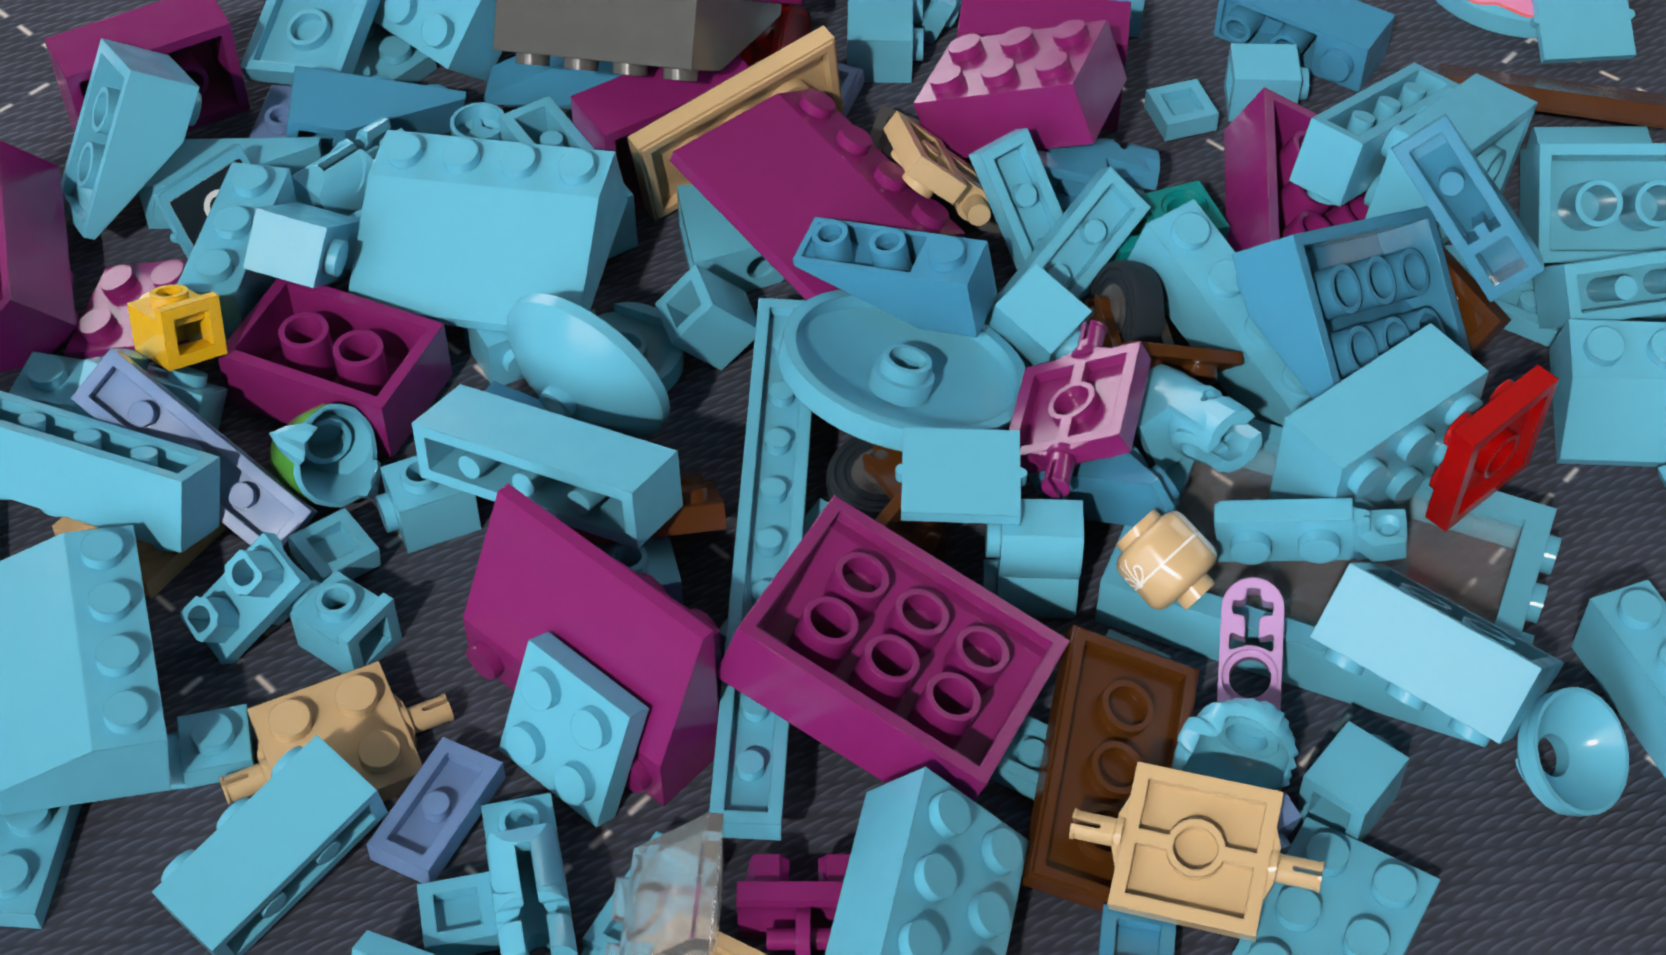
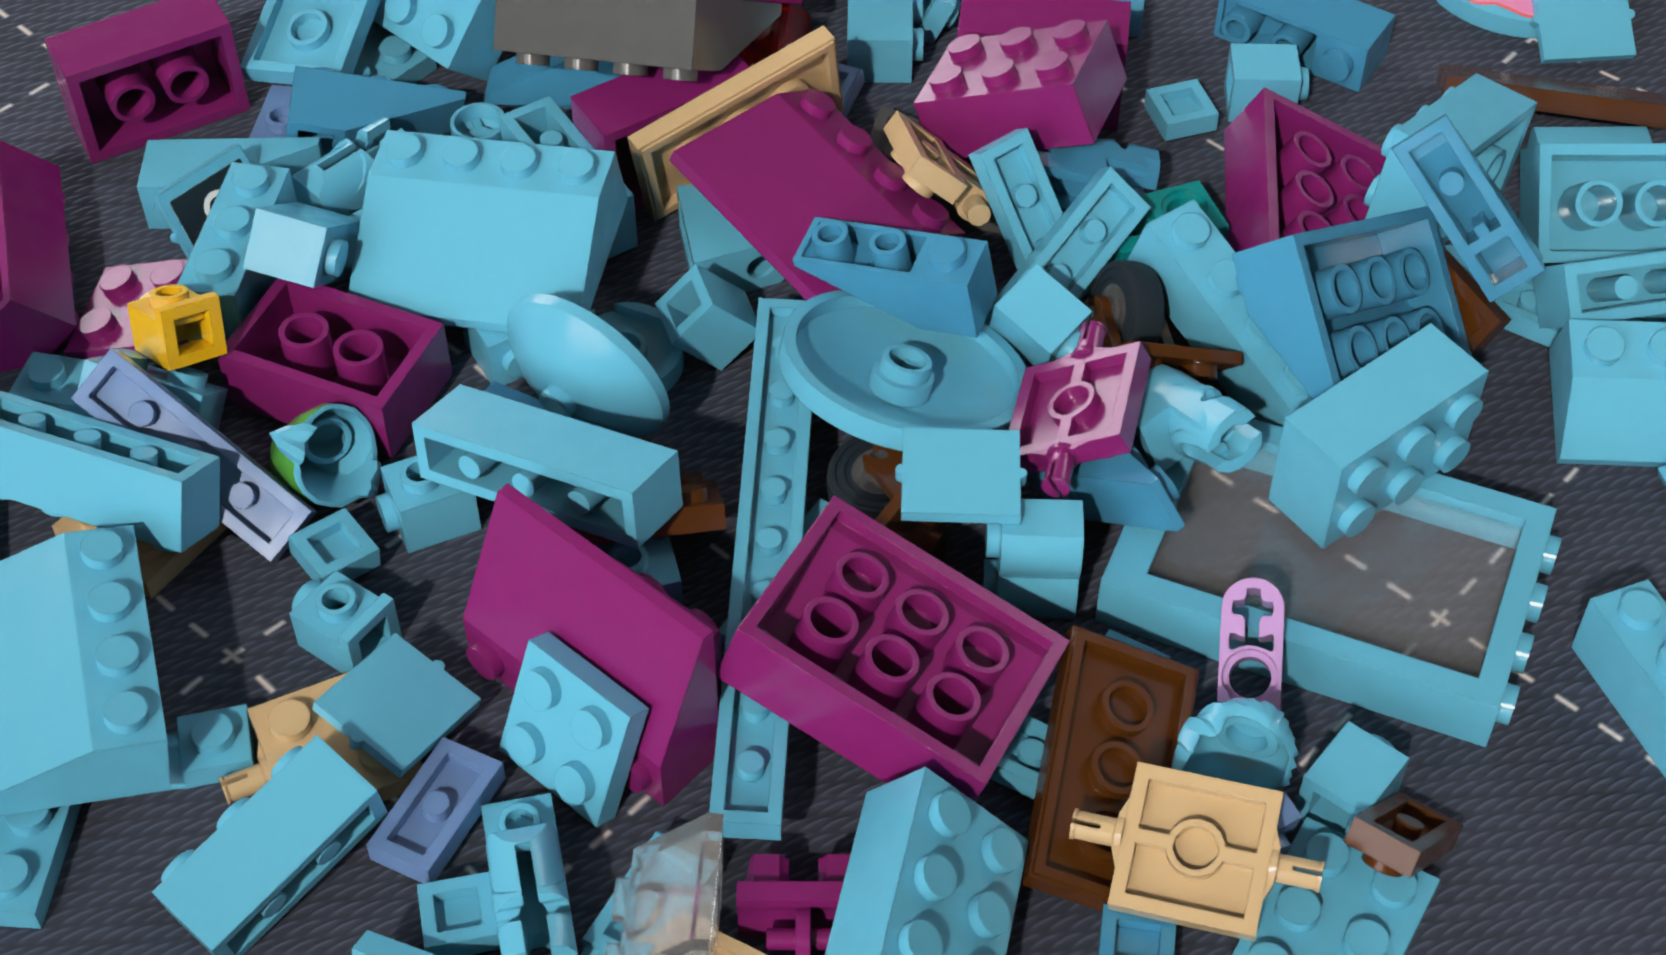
(125, 131): medium azure slope -> none
(246, 599): medium azure hips -> none
(396, 705): none -> medium azure piece
(1166, 560): tan head -> none
(1307, 531): medium azure hinge -> none
(1346, 141): medium azure brick -> none
(1402, 835): none -> plate
(1433, 652): medium azure slope -> none
(1489, 446): red plate -> none
(1587, 747): medium azure piece -> none

